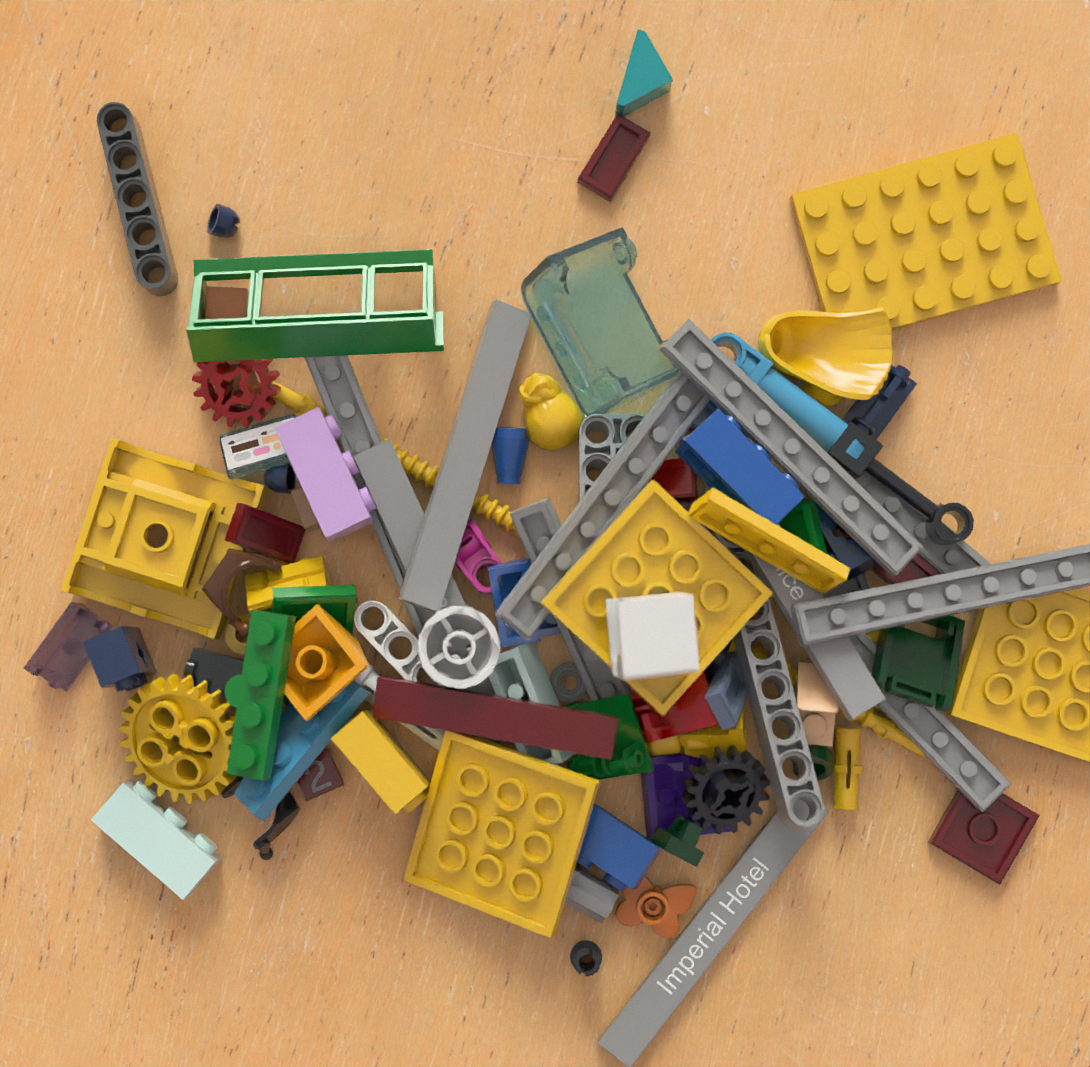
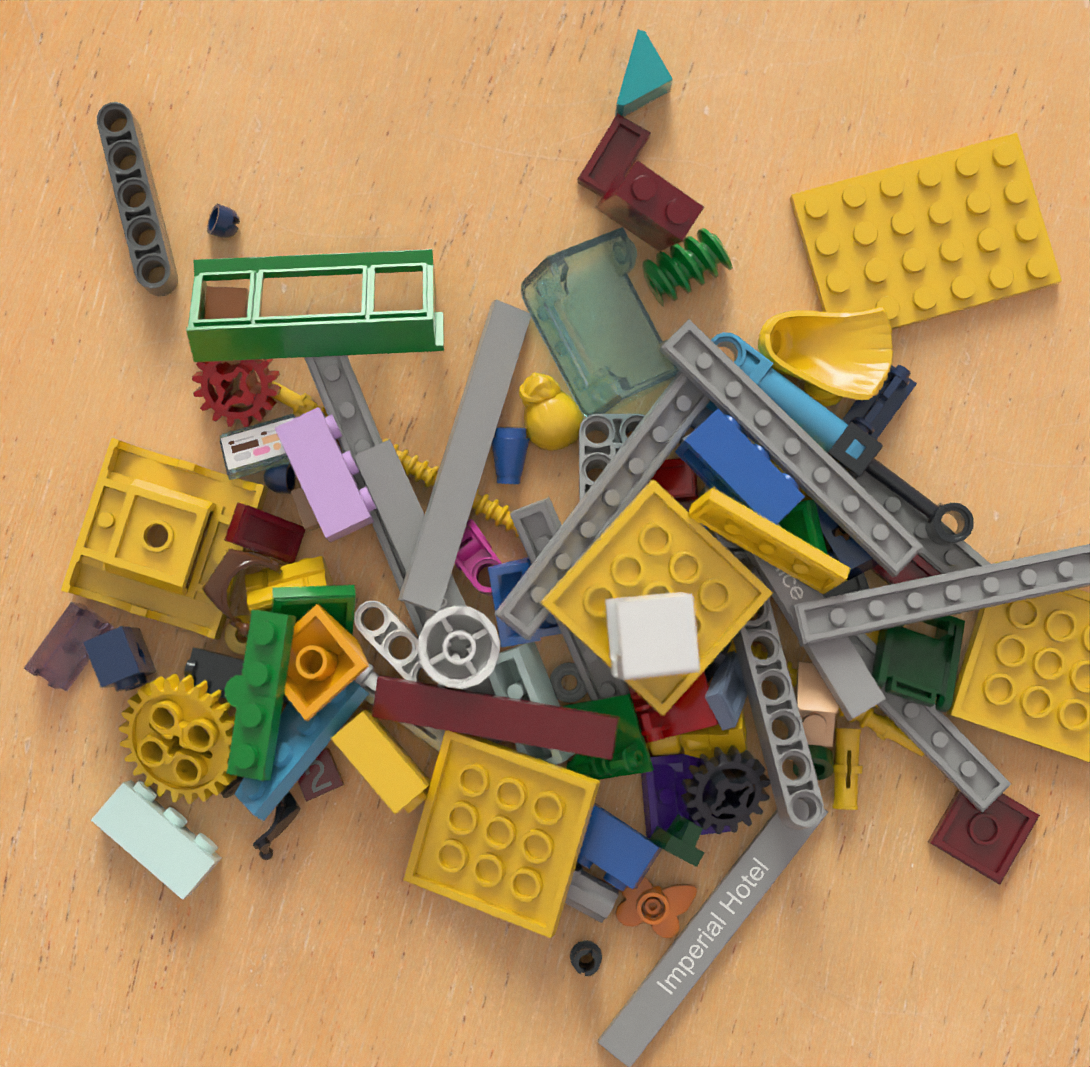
(650, 207): none -> dark red panel
(685, 265): none -> green piece

